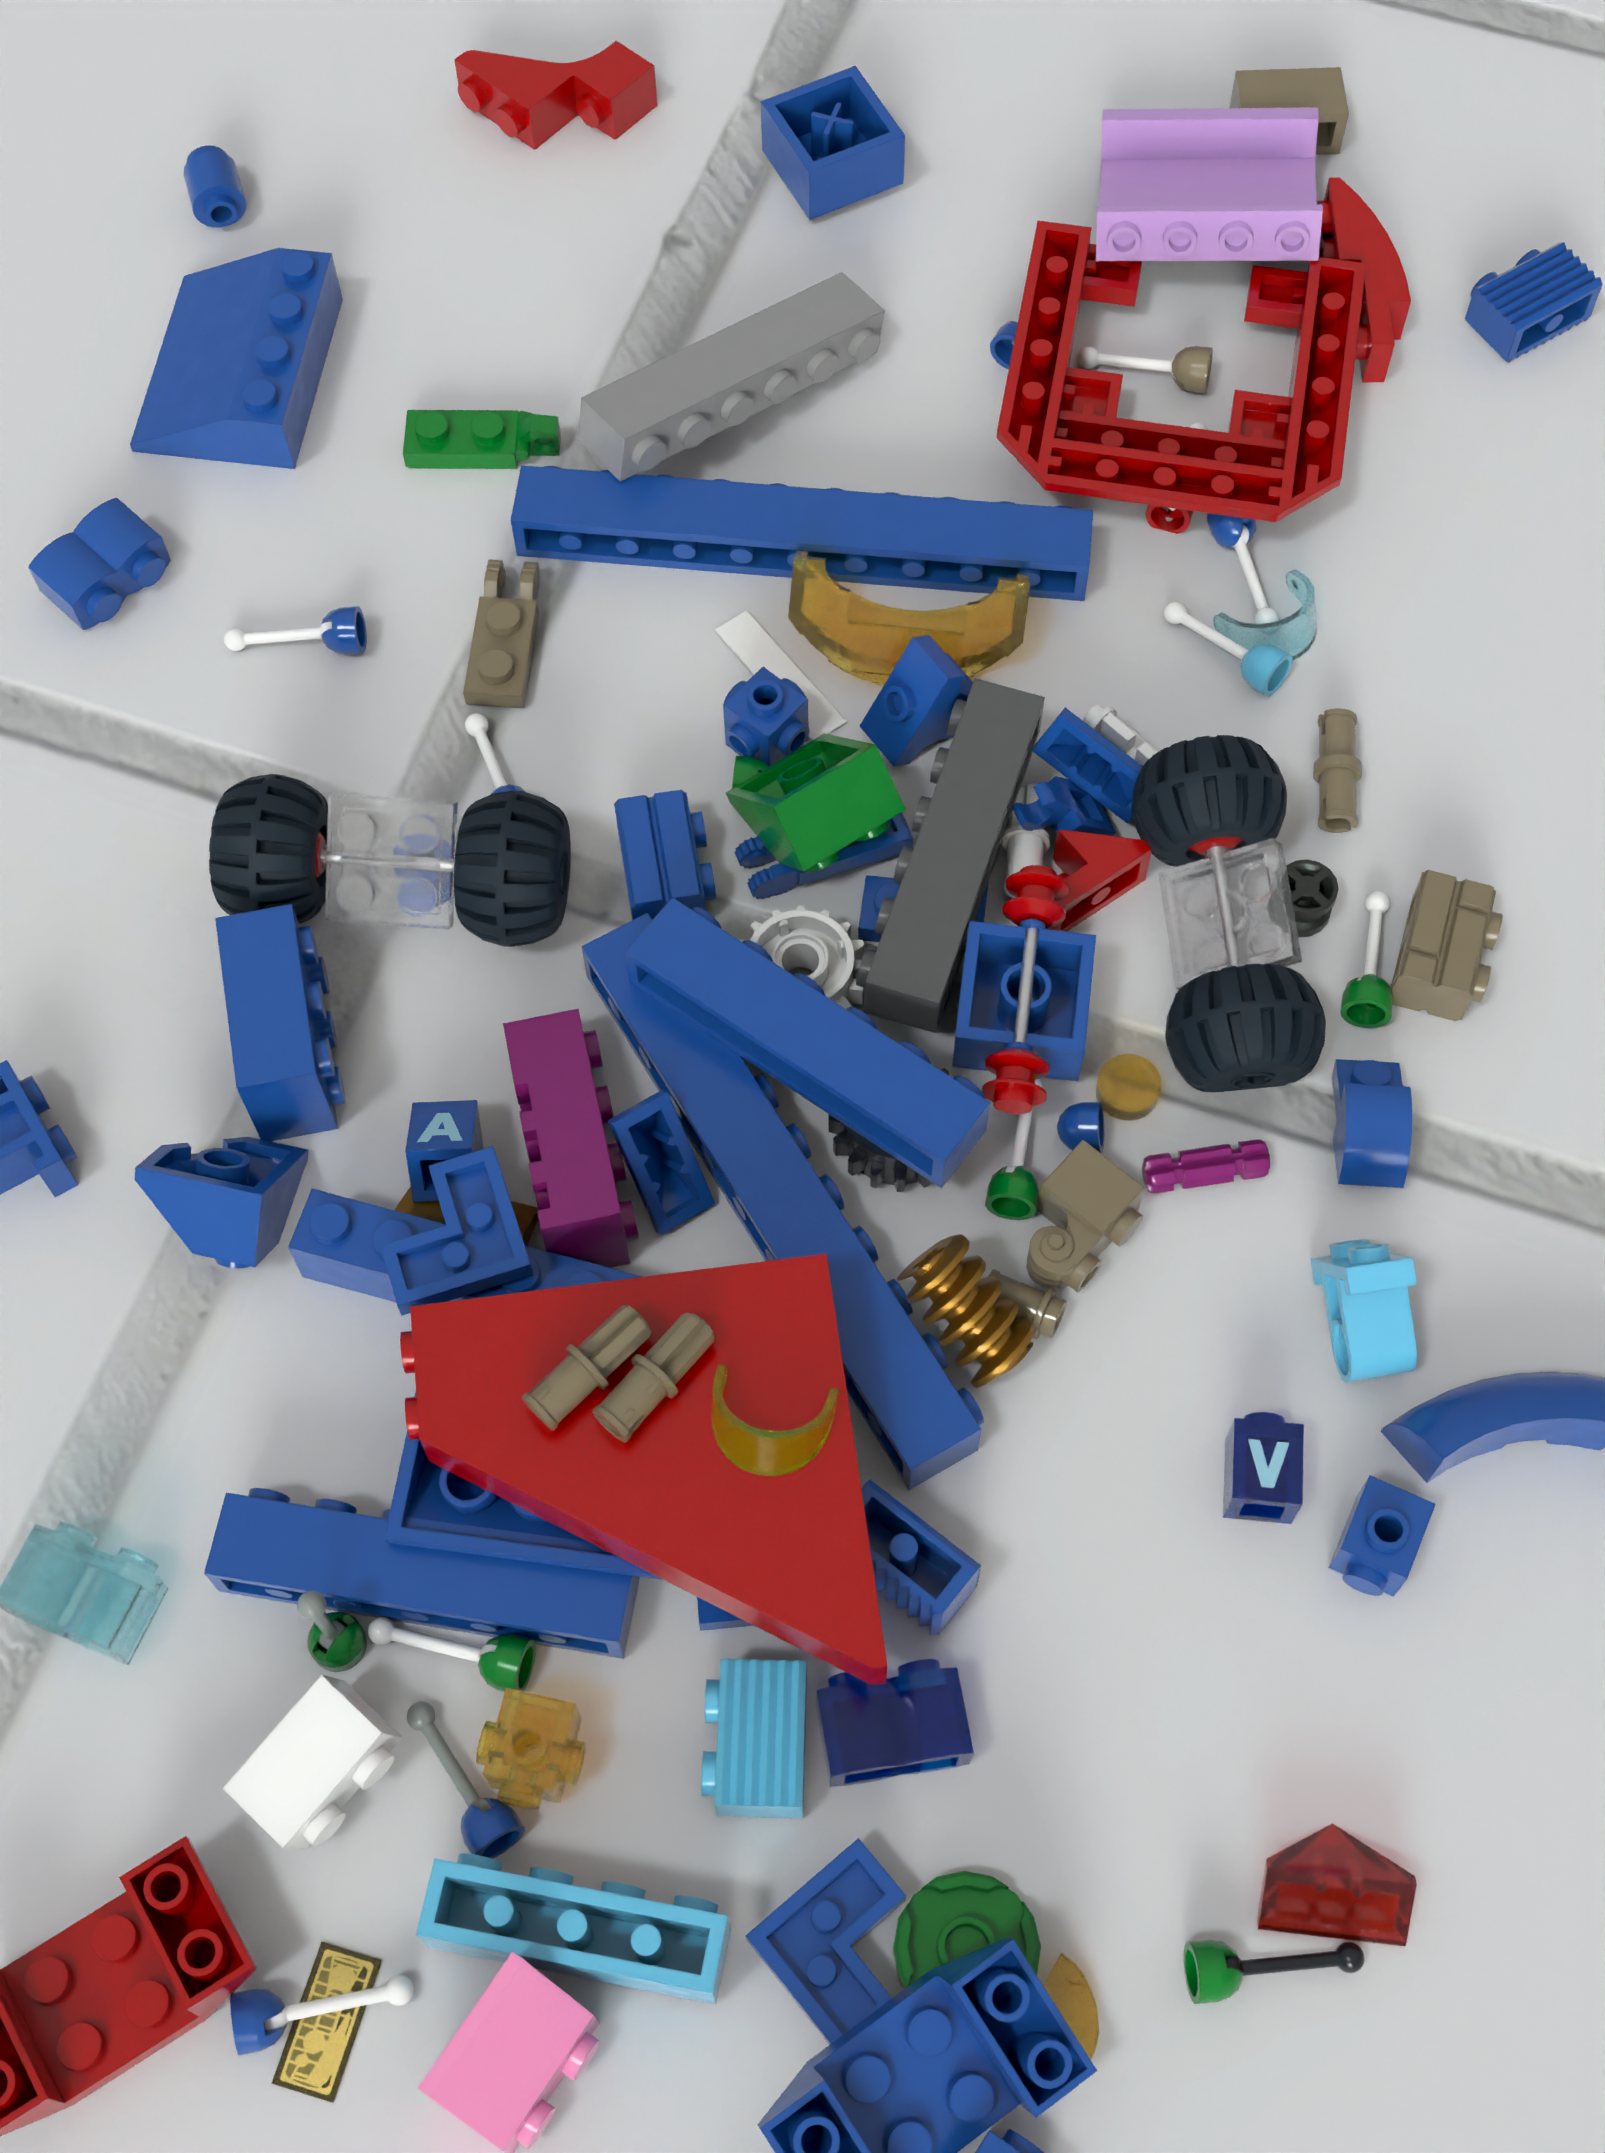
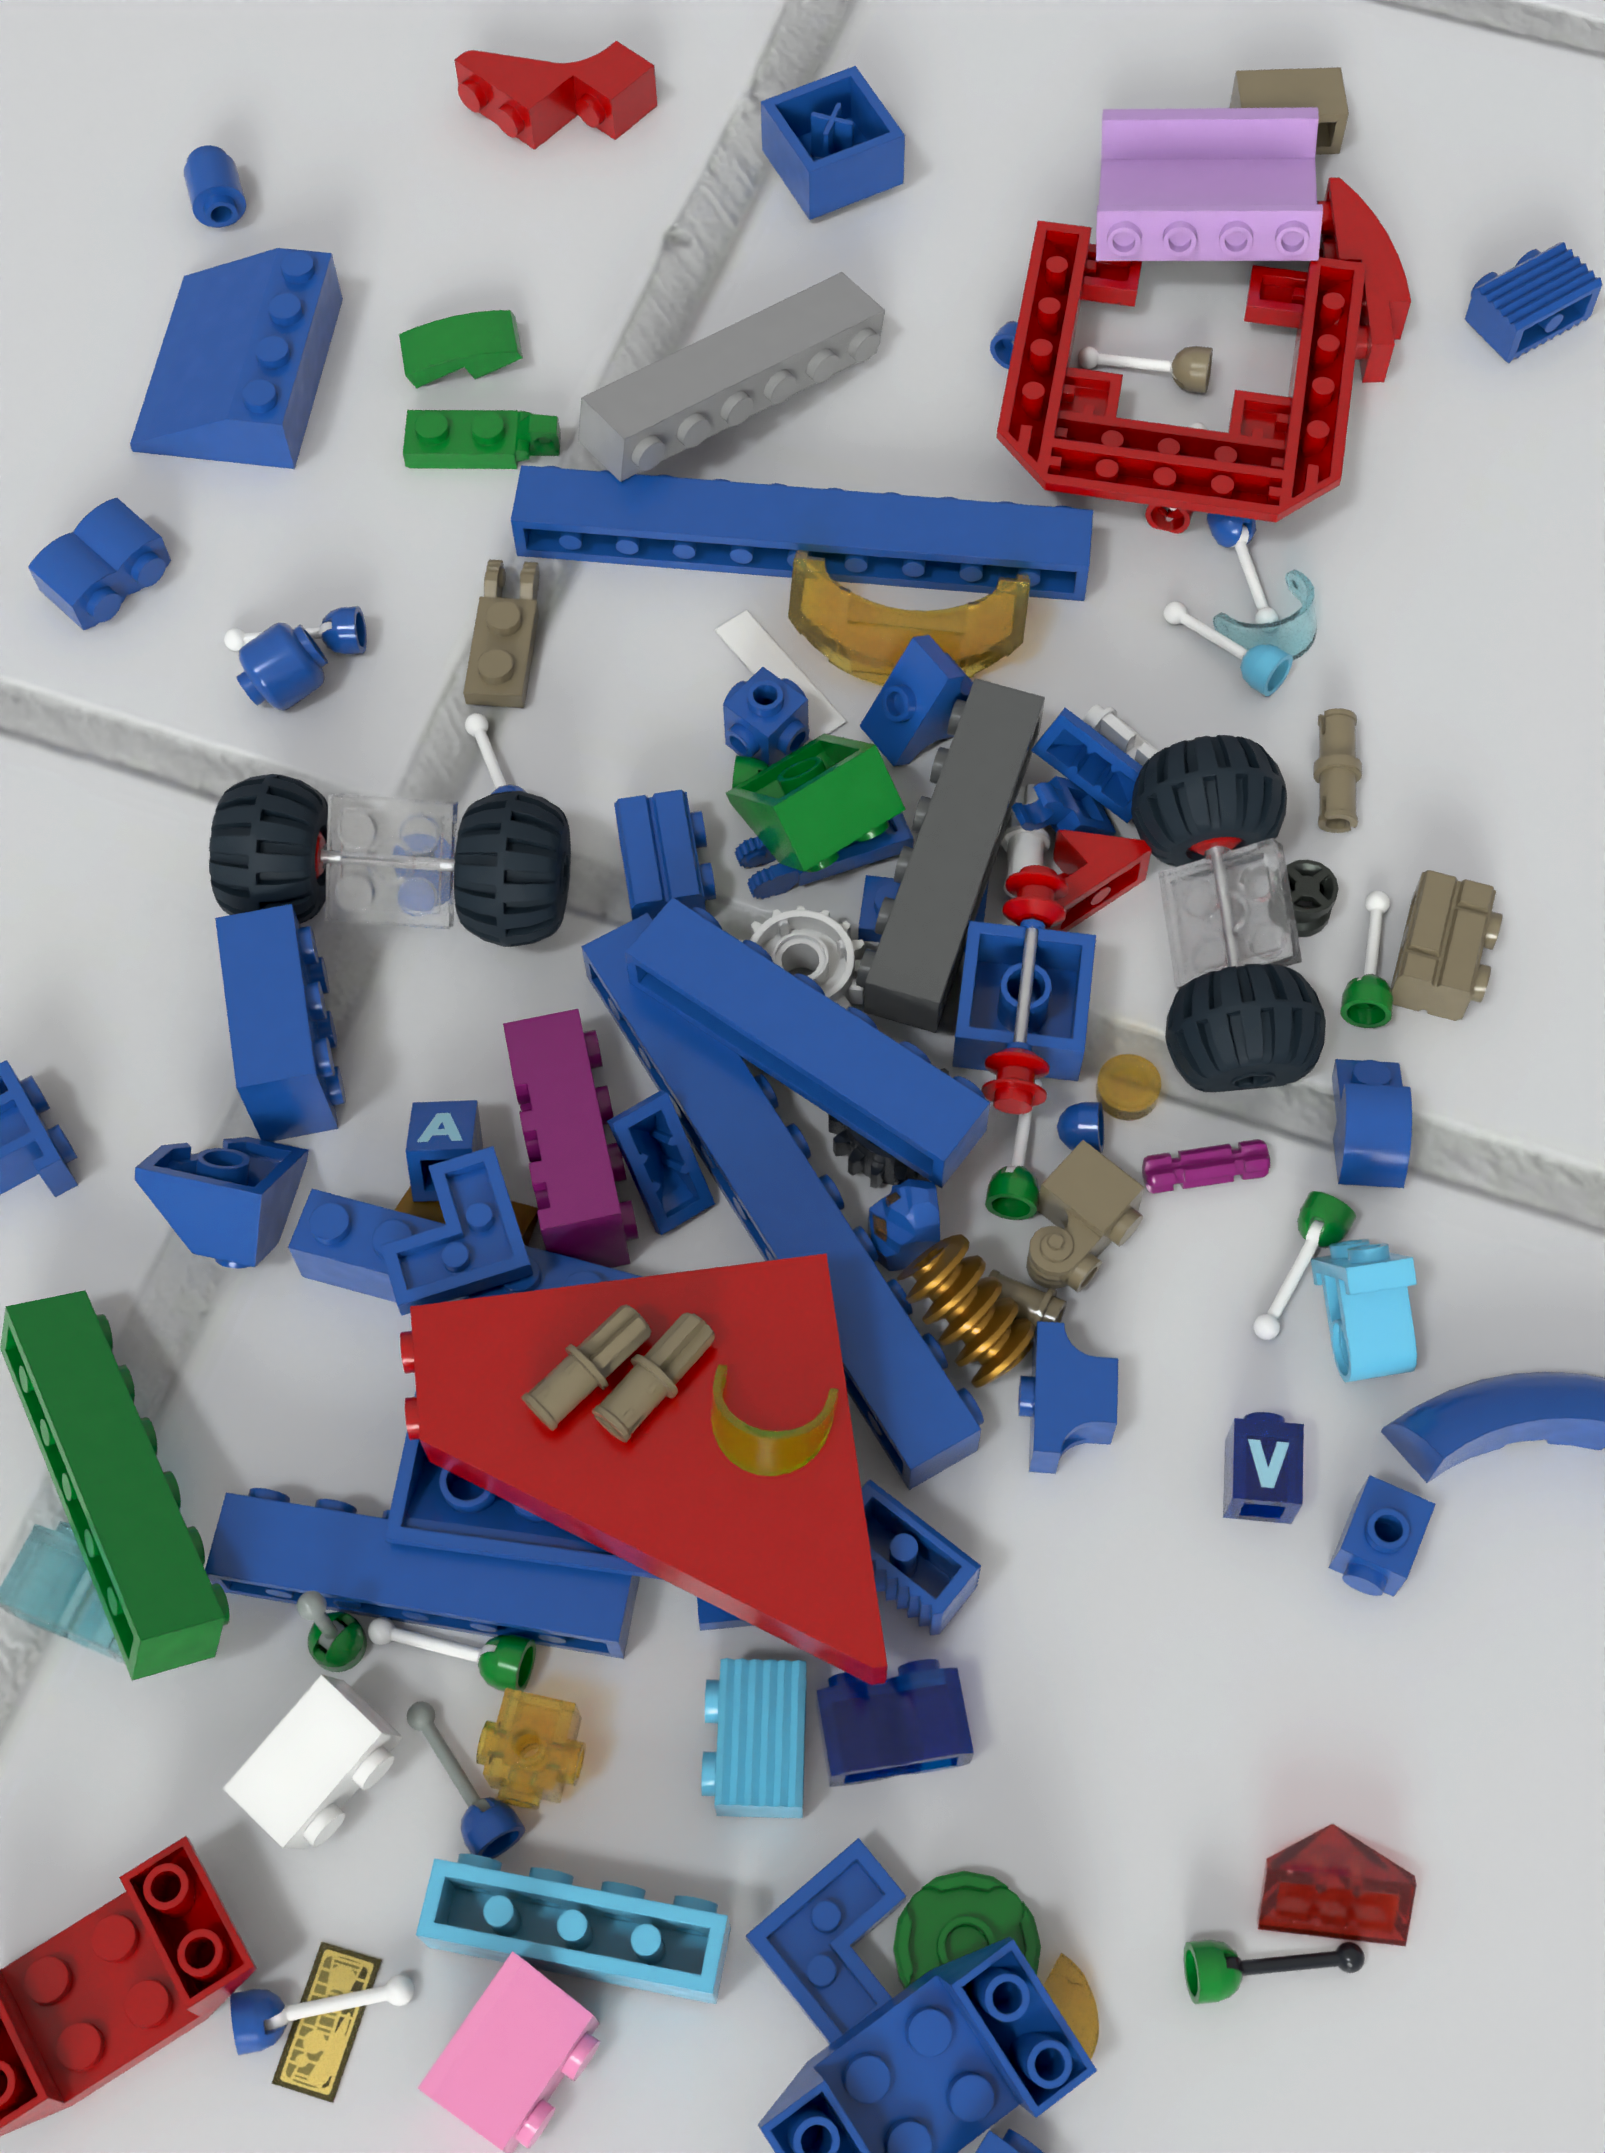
(113, 1485): none -> green brick
(281, 666): none -> blue head
(470, 340): none -> green slope
(904, 1223): none -> blue rock
(1067, 1398): none -> blue brick
(1321, 1223): none -> hinge

